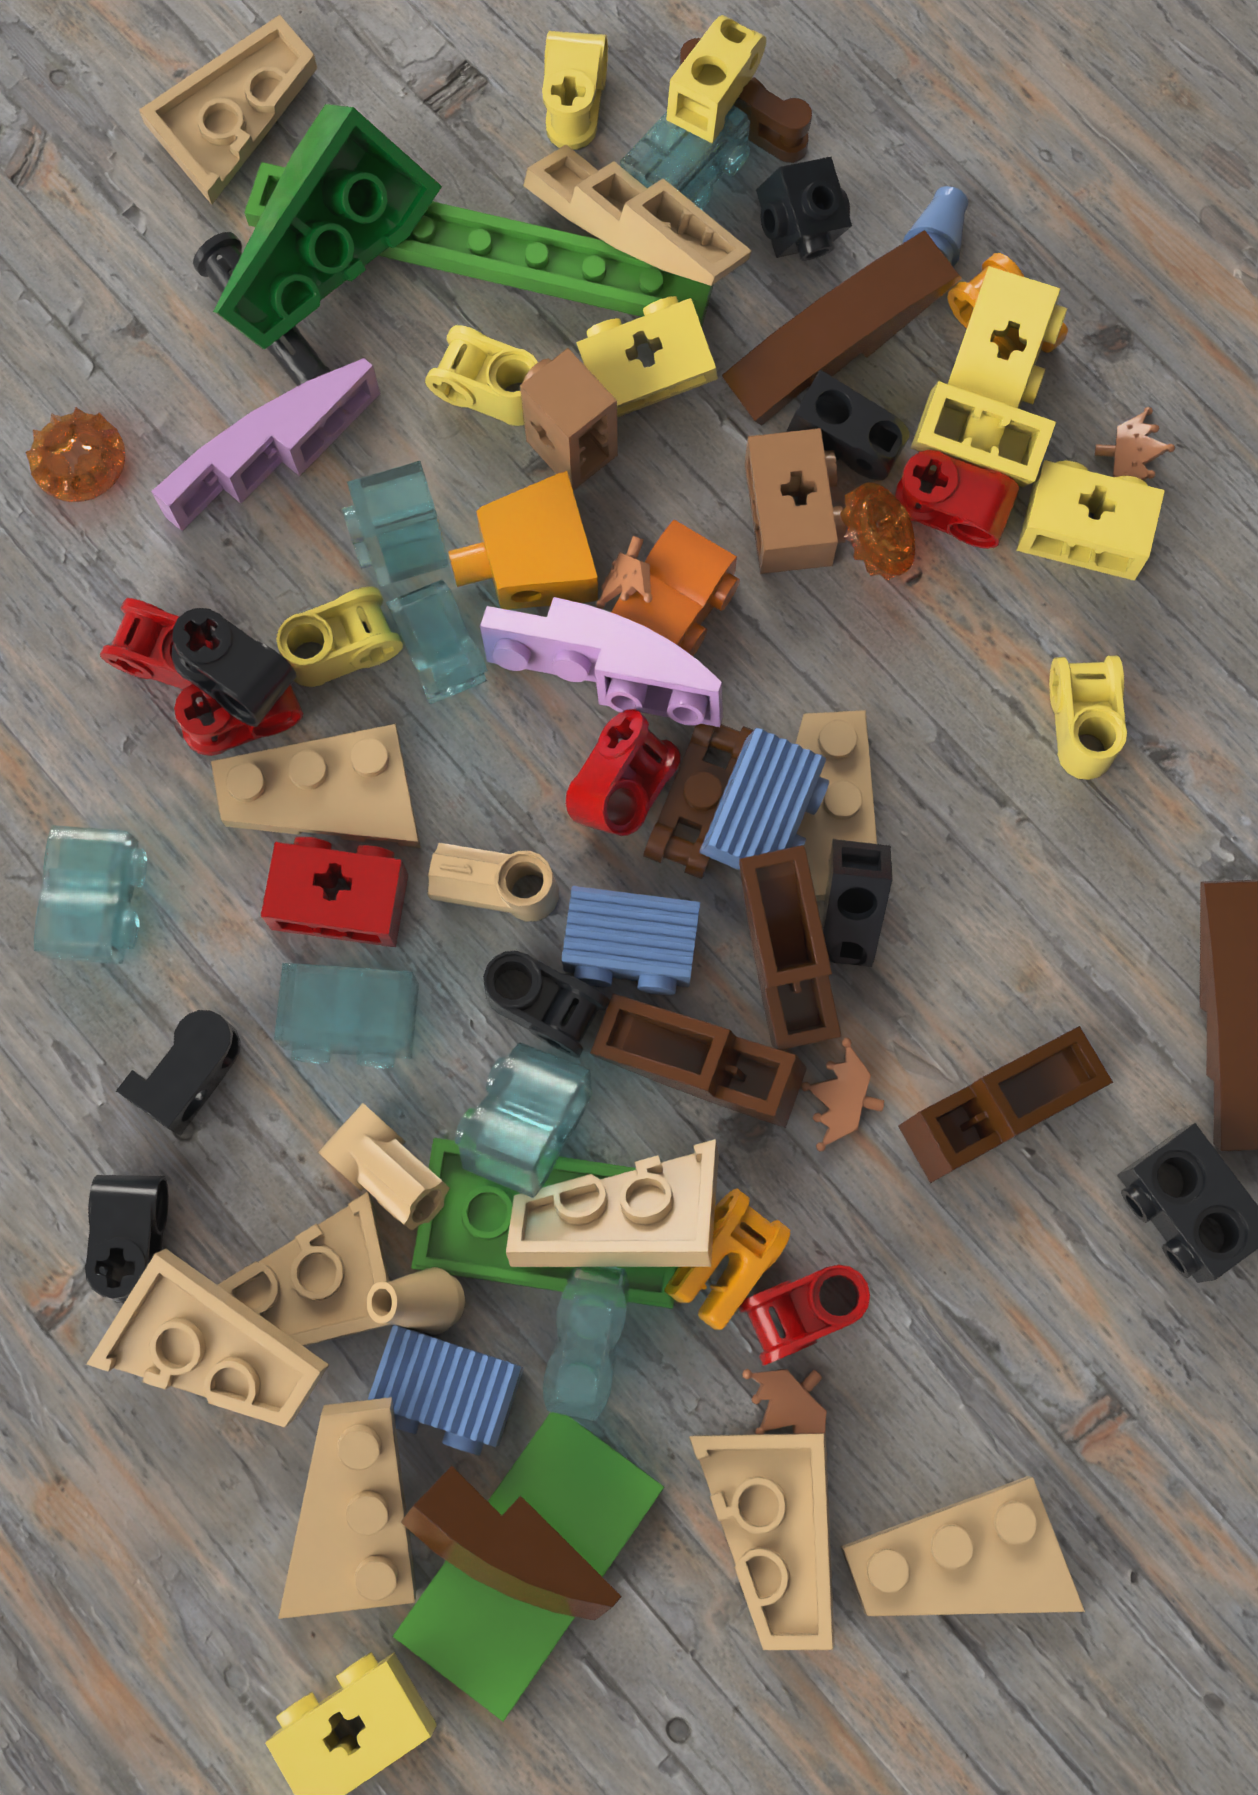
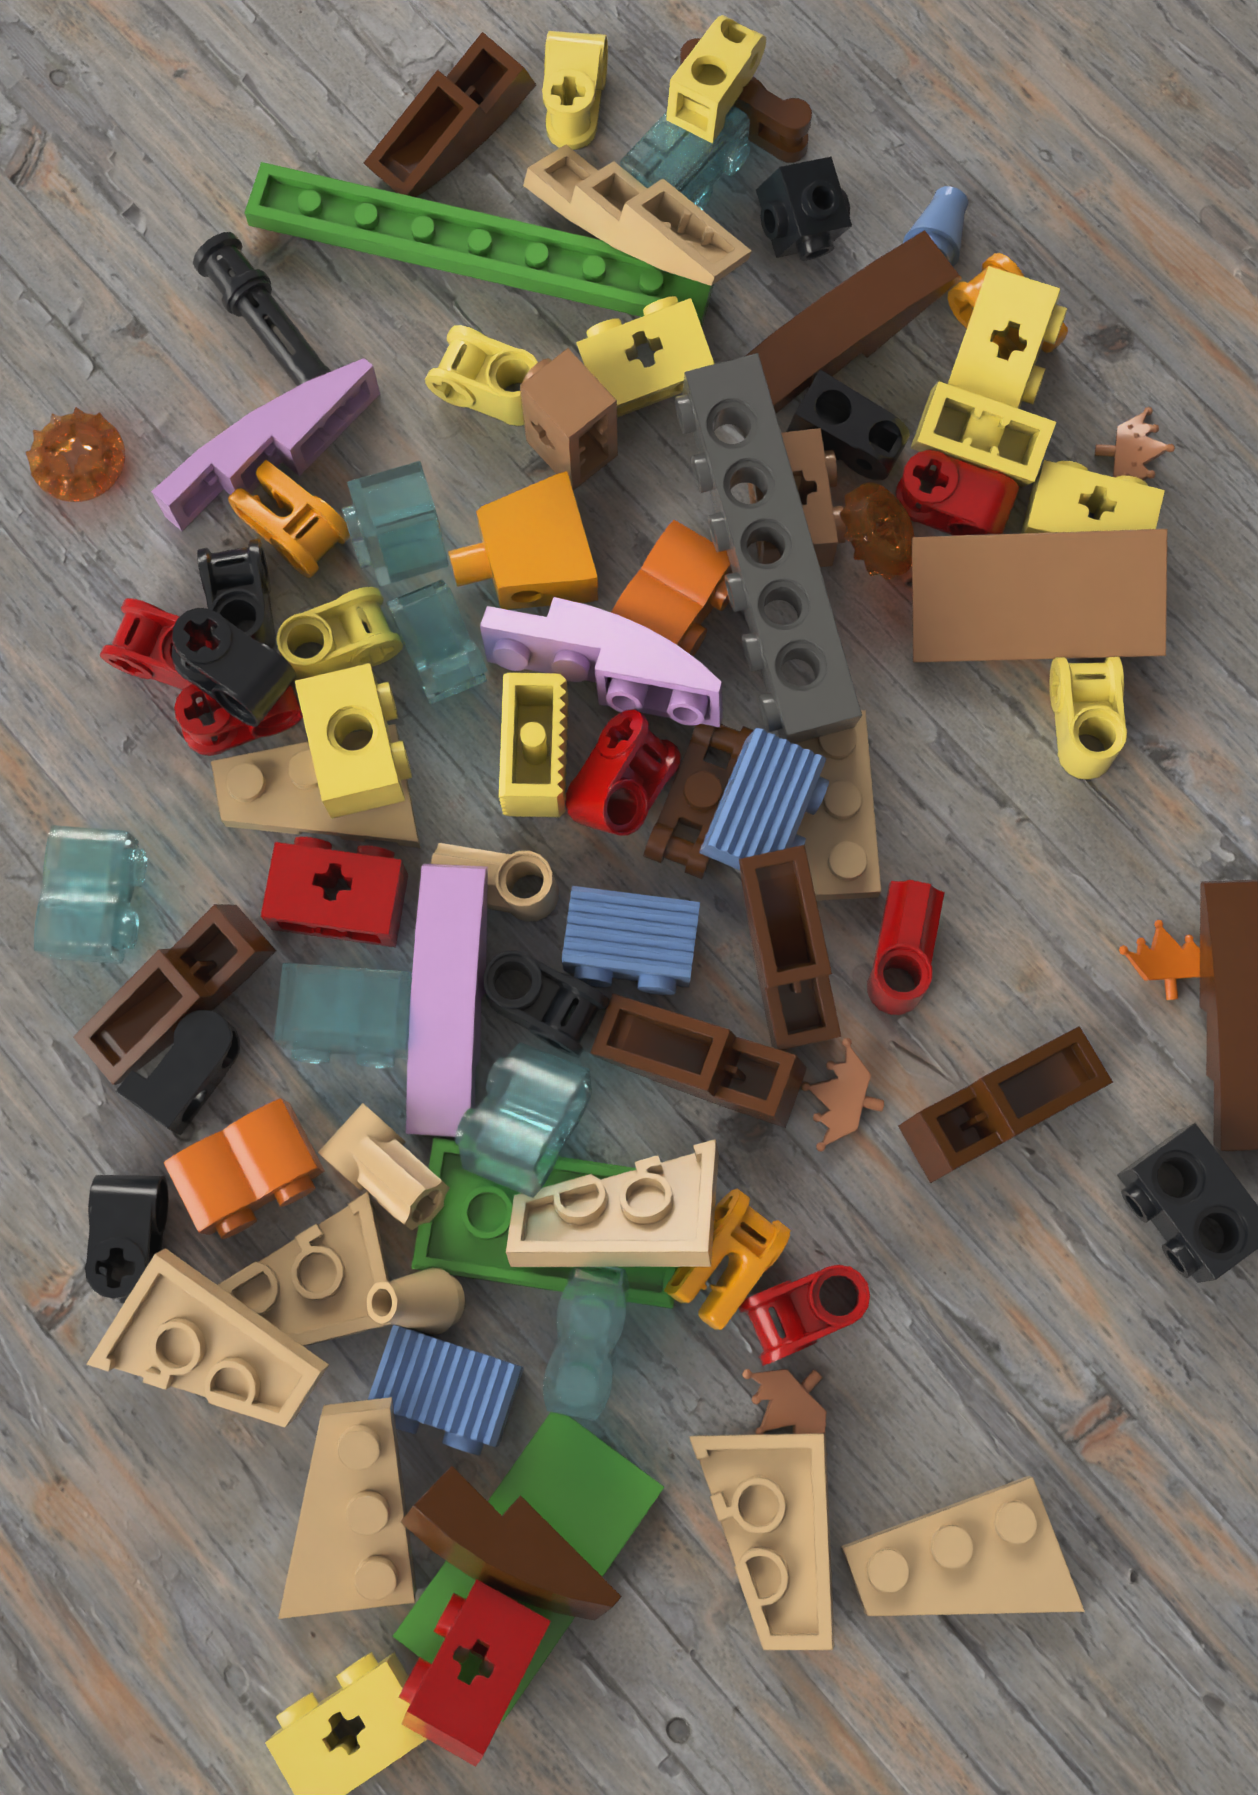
(176, 981): none -> reddish brown slope
(230, 104): tan wing -> none
(239, 587): none -> black piece
(244, 1169): none -> orange brick
(303, 534): none -> light orange piece
(328, 217): green wedge -> none
(332, 709): none -> light yellow brick
(446, 997): none -> lavender slope
(450, 118): none -> reddish brown slope
(464, 1715): none -> red brick
(533, 745): none -> light yellow brick
(627, 576): nougat piece -> none
(739, 396): none -> dark grey brick
(856, 900): black leg -> none
(906, 943): none -> red piece
(1039, 595): none -> medium nougat tile
(1165, 959): none -> orange piece

